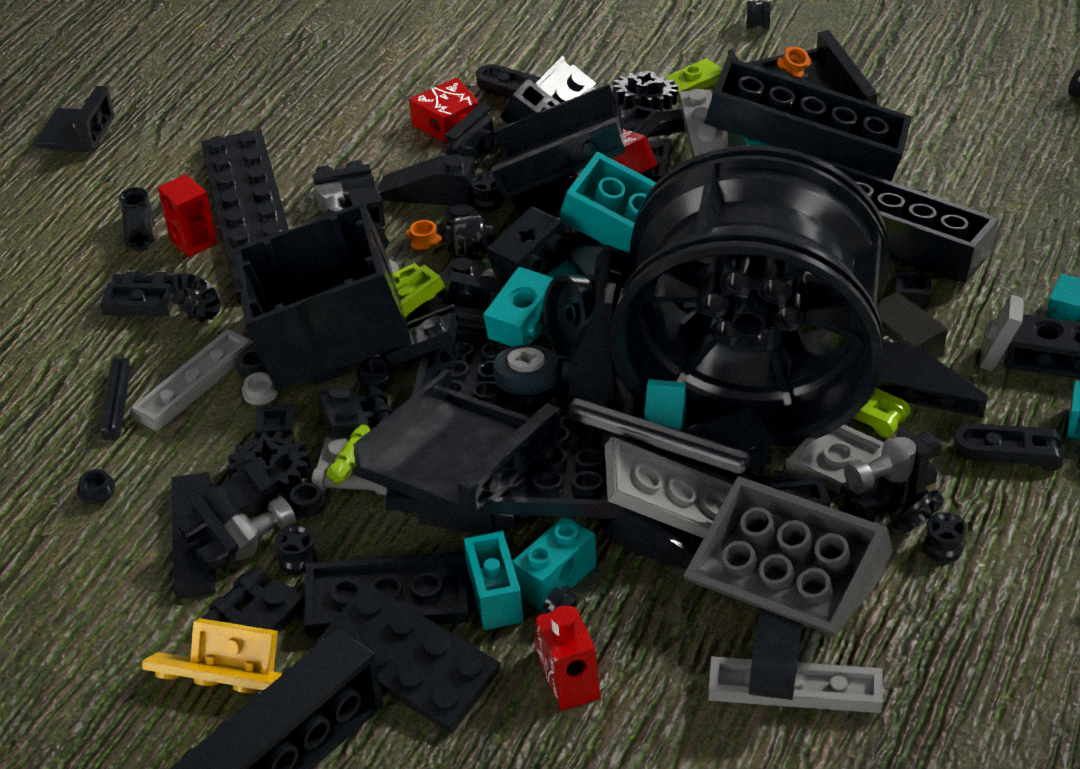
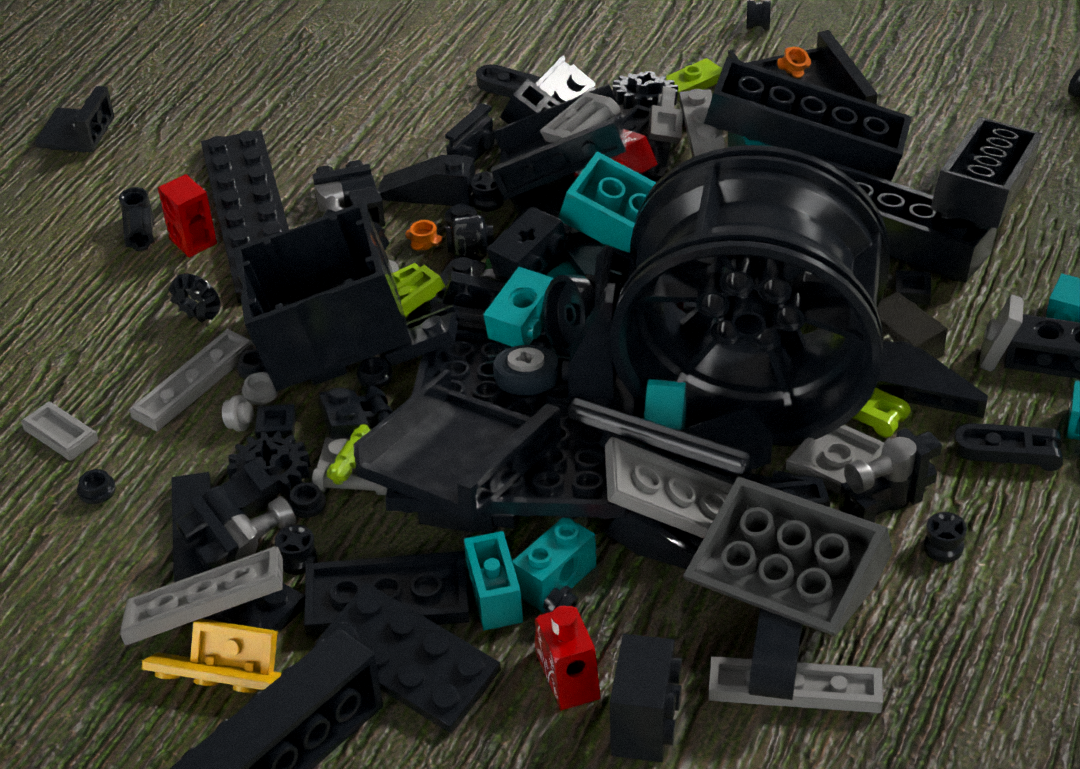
(59, 430): none -> light grey tile
(115, 399): black axle -> none
(138, 294): black plate -> none
(202, 595): none -> light grey tile
(237, 413): none -> light grey plate
(441, 108): red torso -> none
(580, 115): none -> light grey plate
(645, 698): none -> black brick
(664, 120): none -> light grey plate
(914, 512): black gear -> none
(986, 173): none -> black brick

